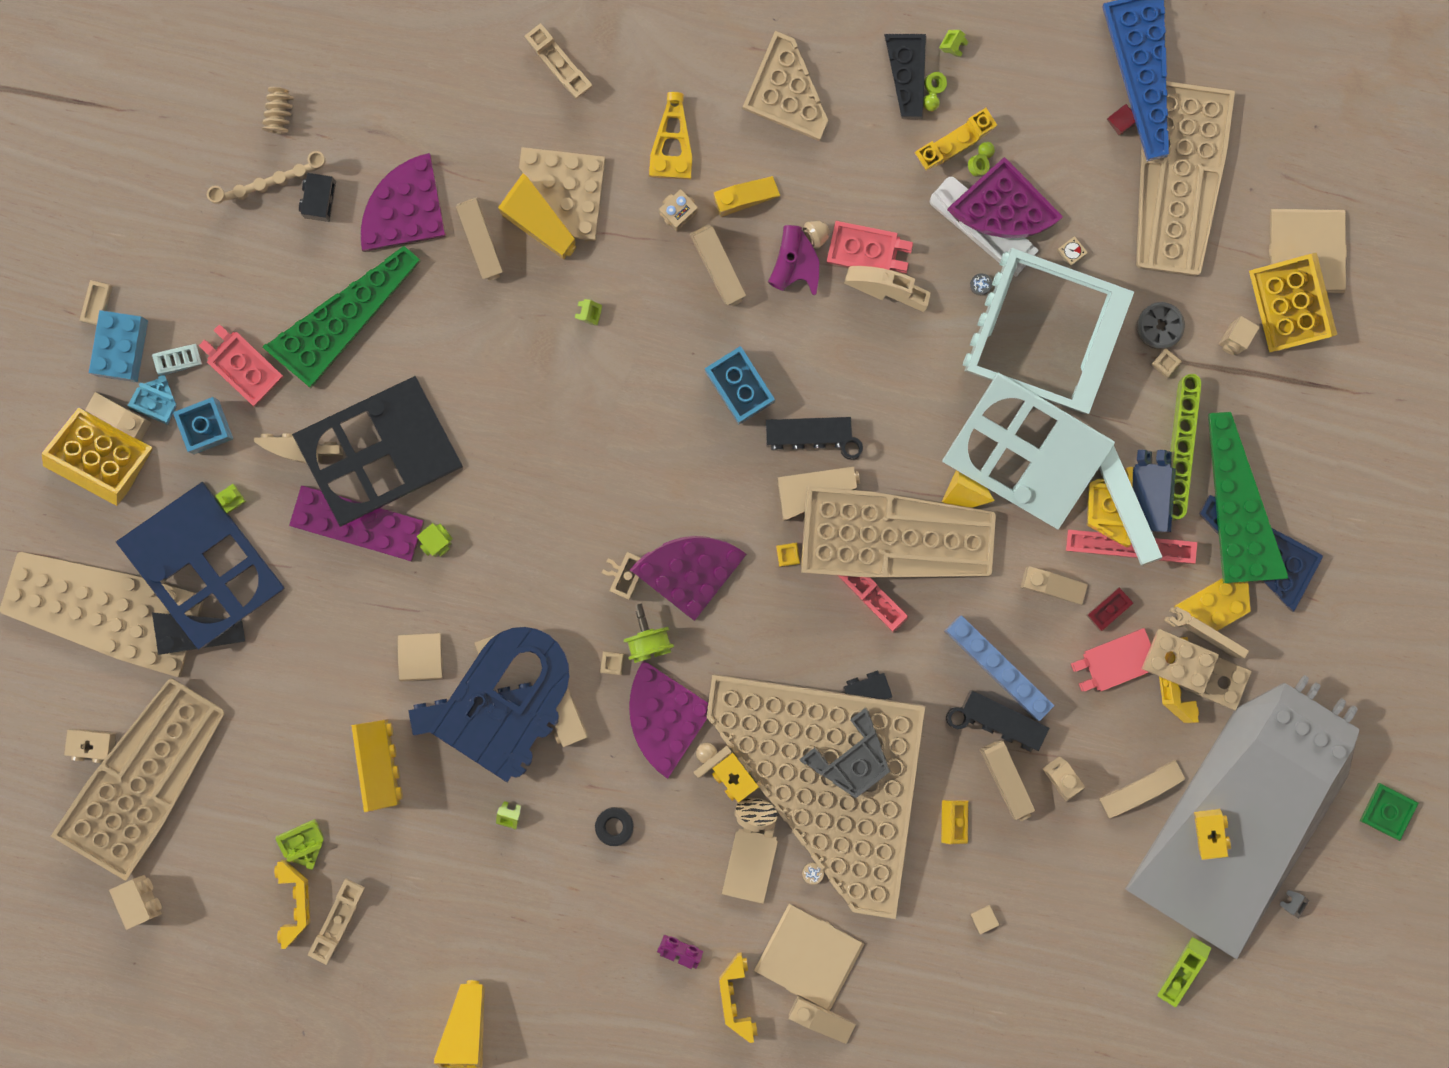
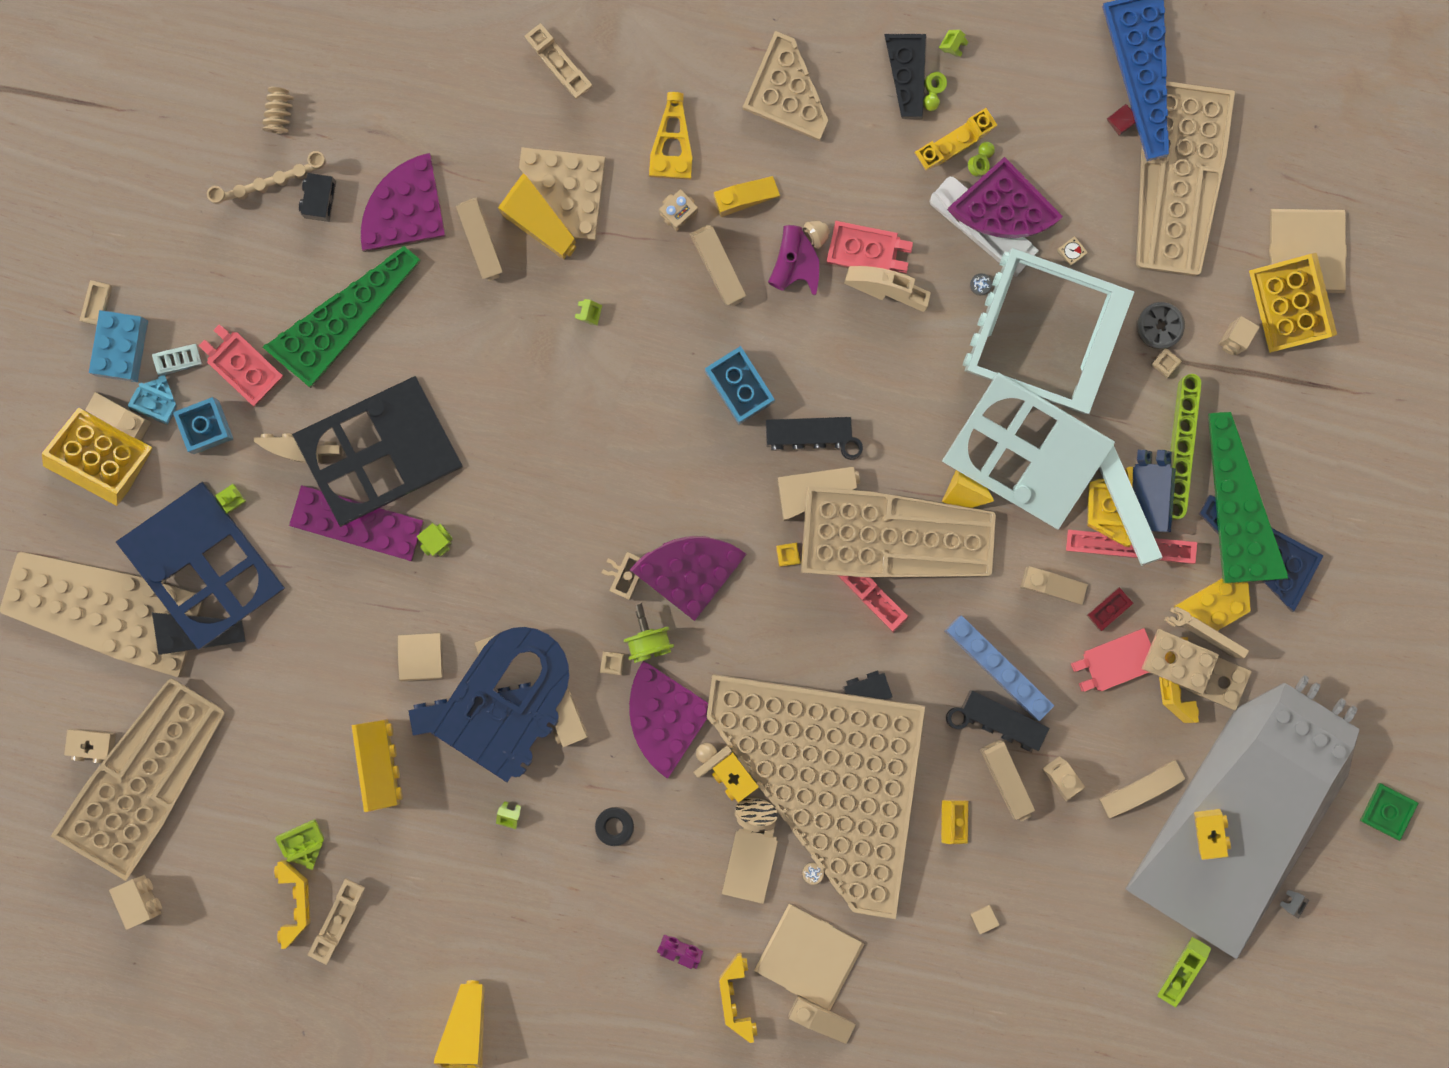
(858, 766): dark grey wing -> none

